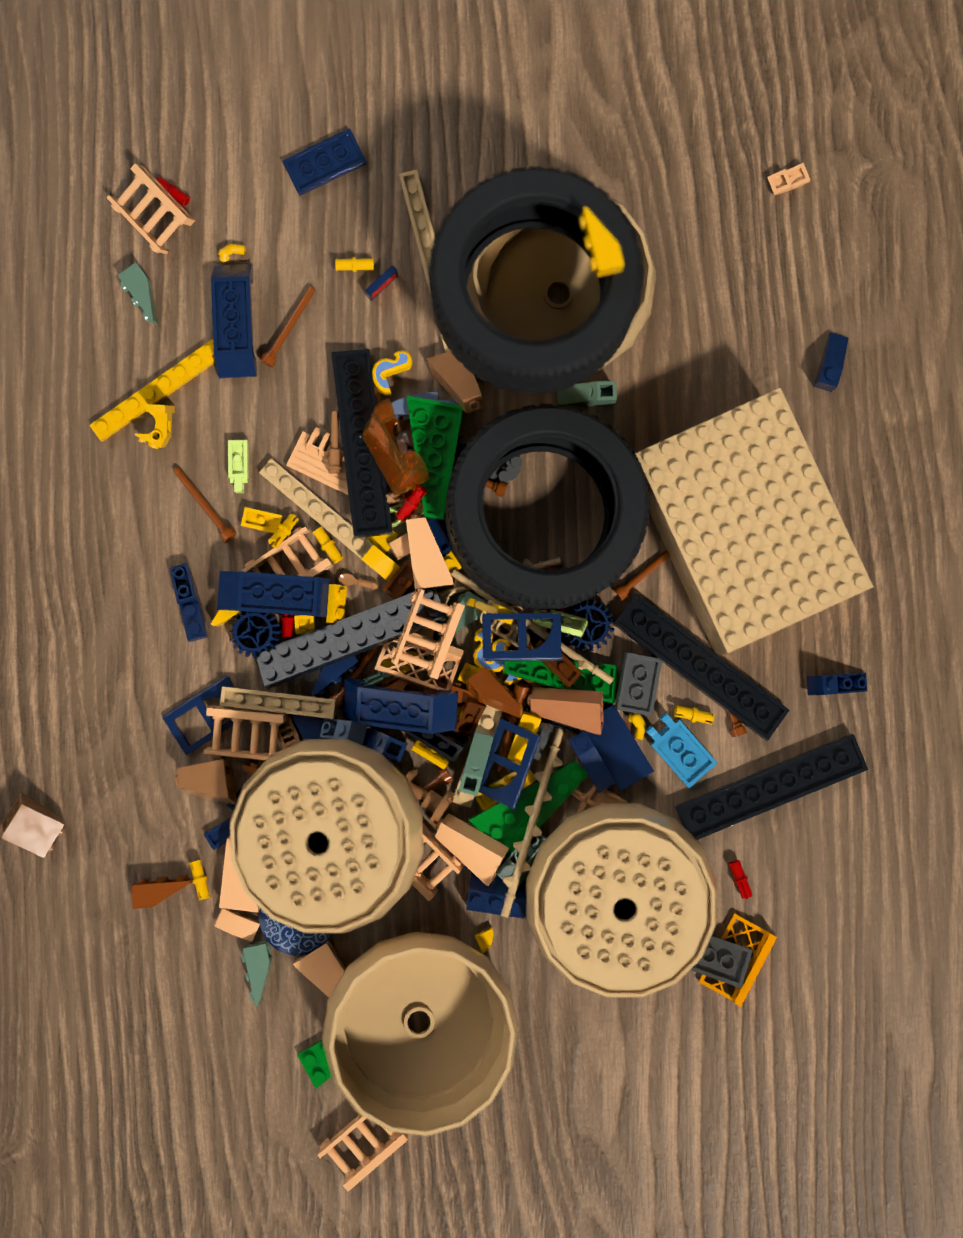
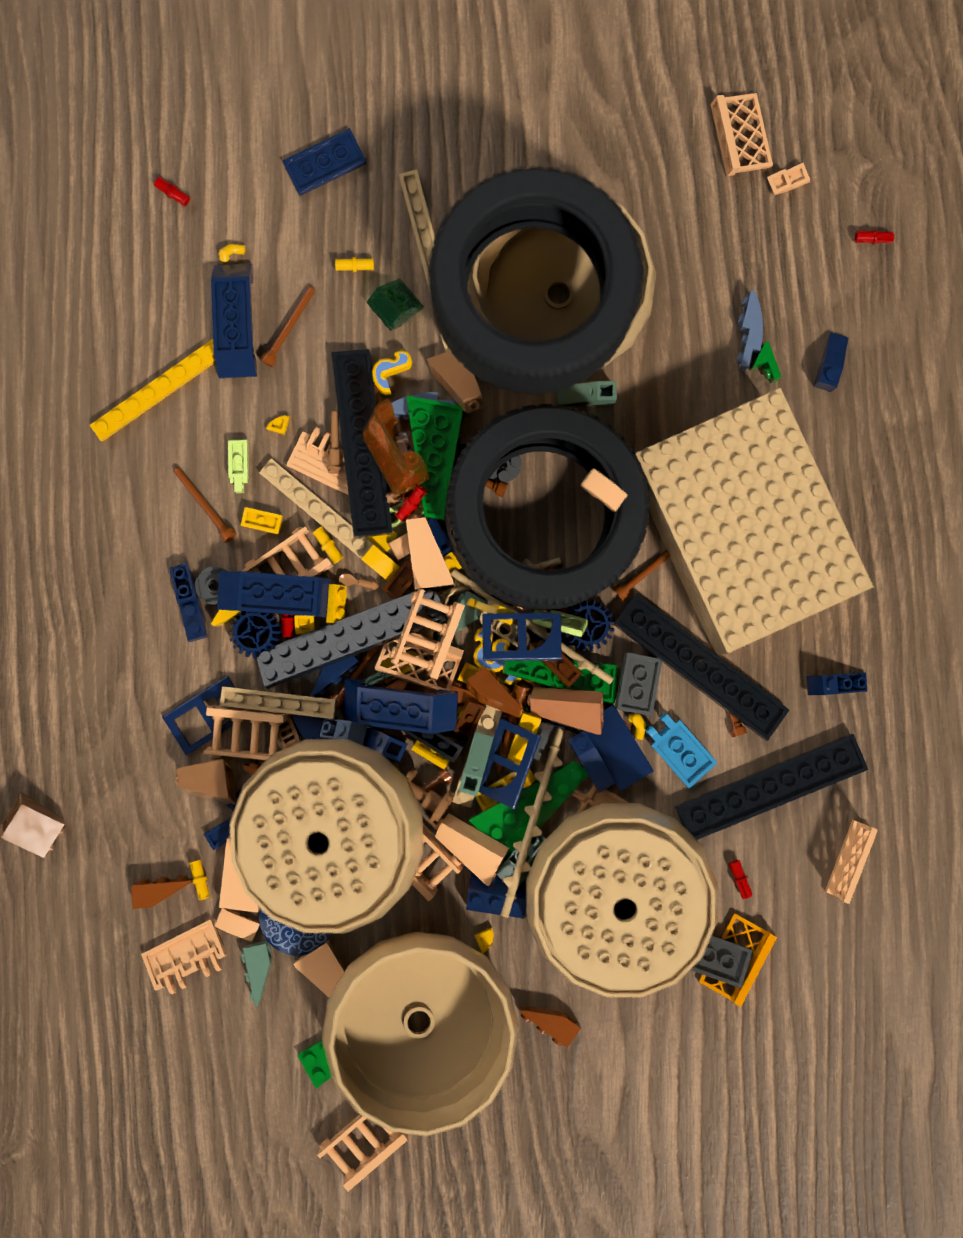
(138, 284): sand green slope -> none
(163, 426): yellow tile -> none
(167, 203): light nougat fence -> none
(181, 955): none -> light nougat hinge
(203, 583): none -> dark grey plate
(279, 424): none -> yellow tile
(283, 530): yellow pin -> none
(381, 282): dark blue tile -> none
(394, 304): none -> clear green slope
(553, 1022): none -> dark orange slope
(604, 248): yellow slope -> none
(604, 489): none -> light nougat slope
(693, 715): yellow pin -> none
(726, 133): none -> light nougat fence
(751, 324): none -> sand blue slope
(767, 359): none -> green slope
(851, 861): none -> light nougat fence
(874, 237): none -> red axle

